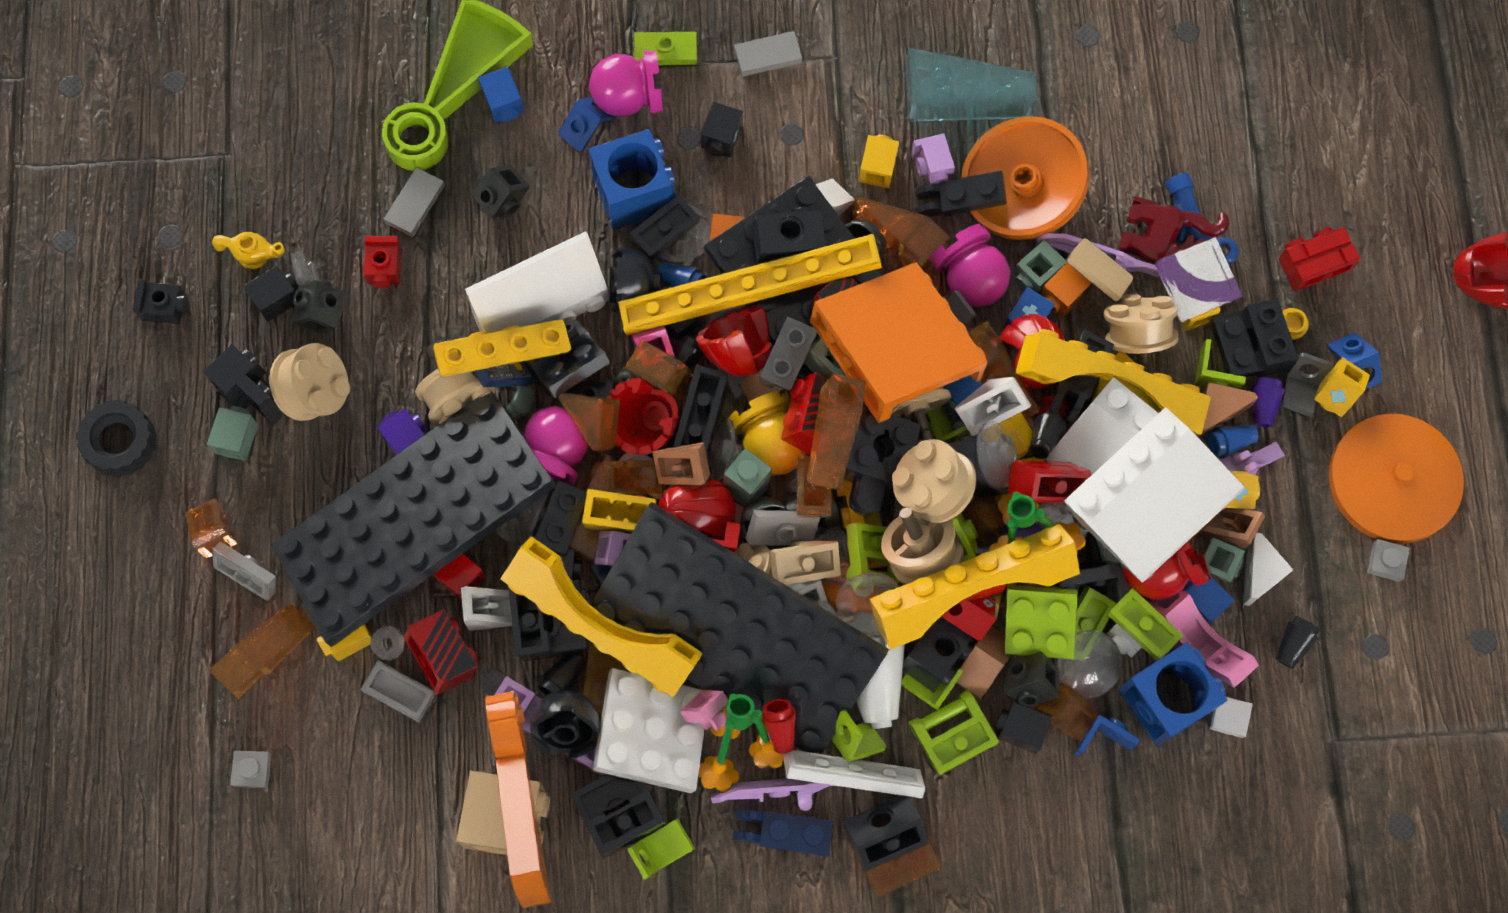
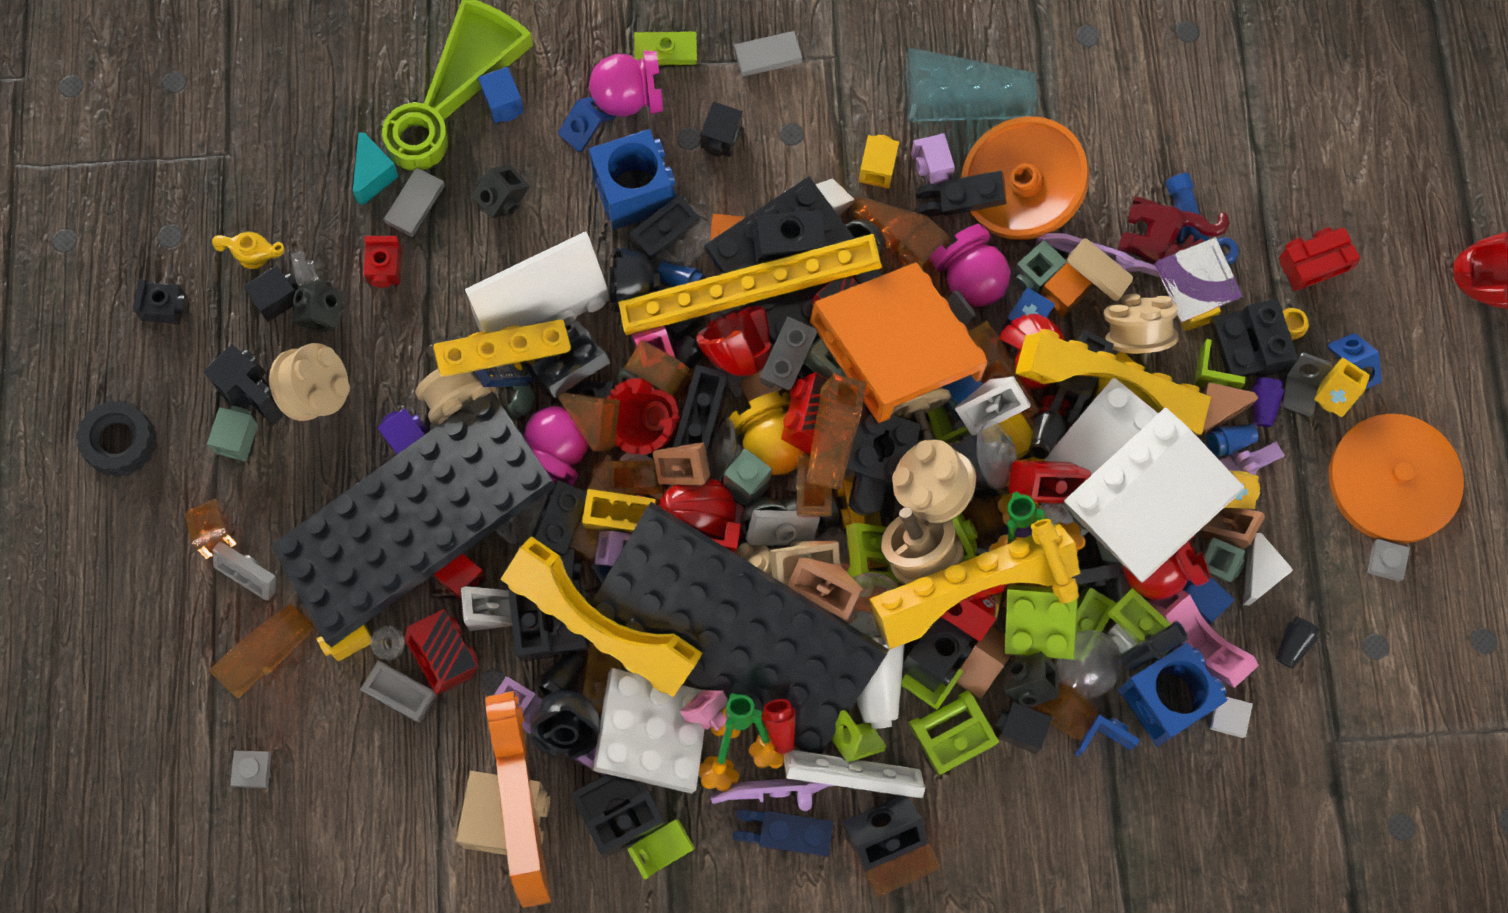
(372, 170): none -> teal slope
(826, 586): none -> nougat slope
(1065, 587): none -> yellow bar
(1154, 646): none -> black axle

